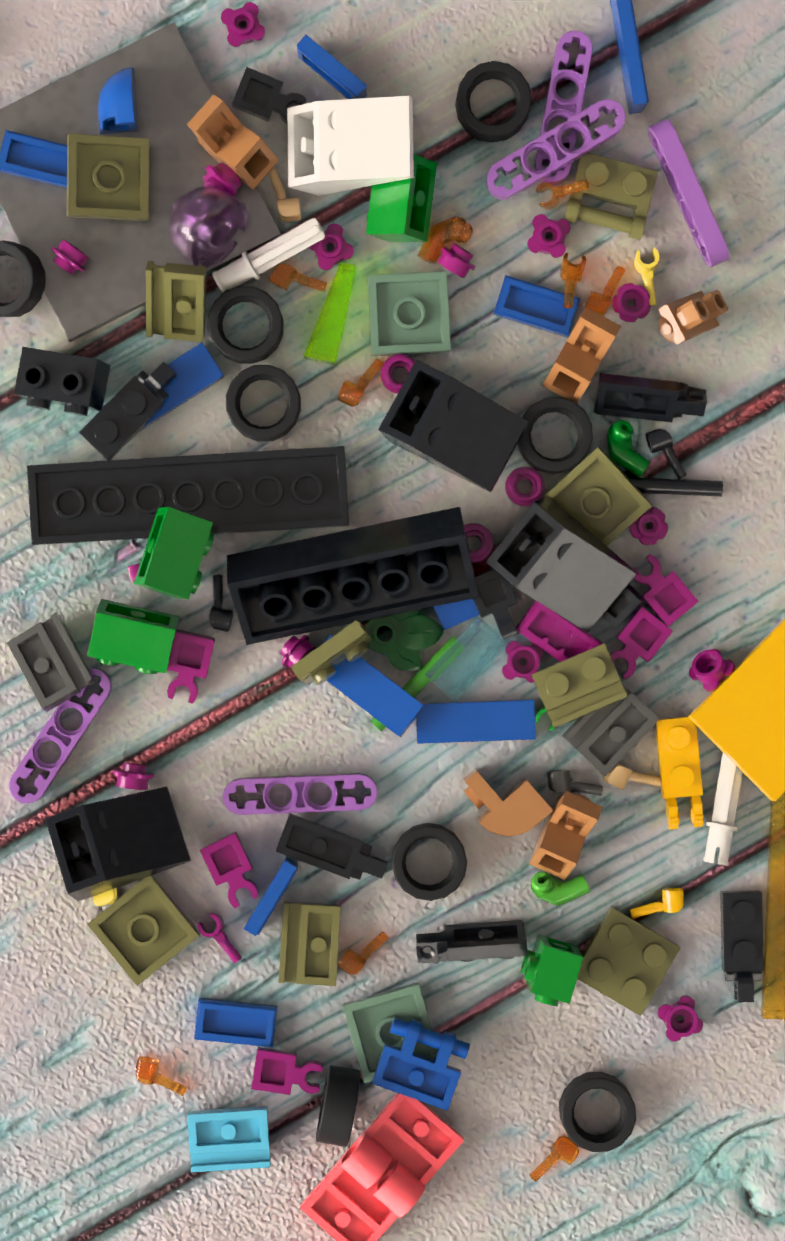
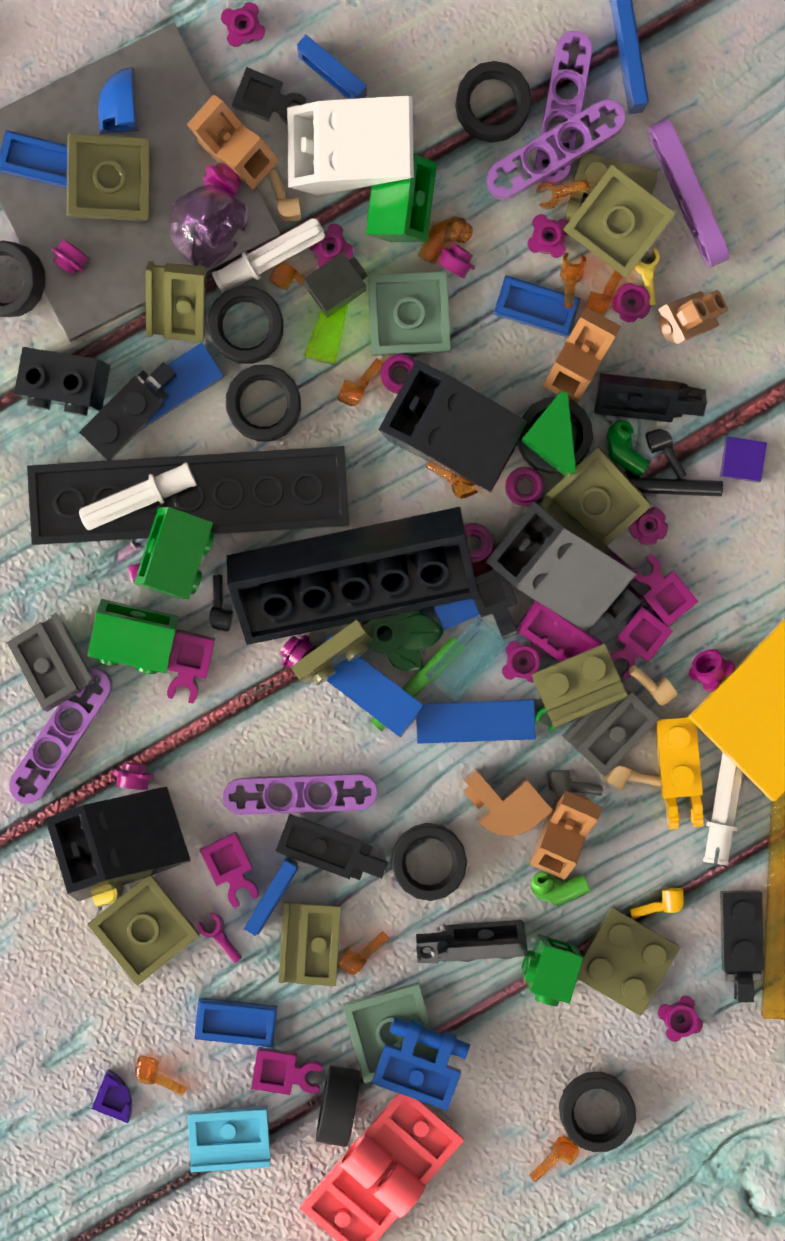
(114, 1098): none -> dark purple tile
(137, 496): none -> white axle
(336, 283): none -> pearl dark grey brick
(460, 487): none -> clear orange hand
(553, 437): none -> green slope
(619, 221): none -> olive plate
(661, 691): none -> tan hand
(743, 459): none -> dark purple tile

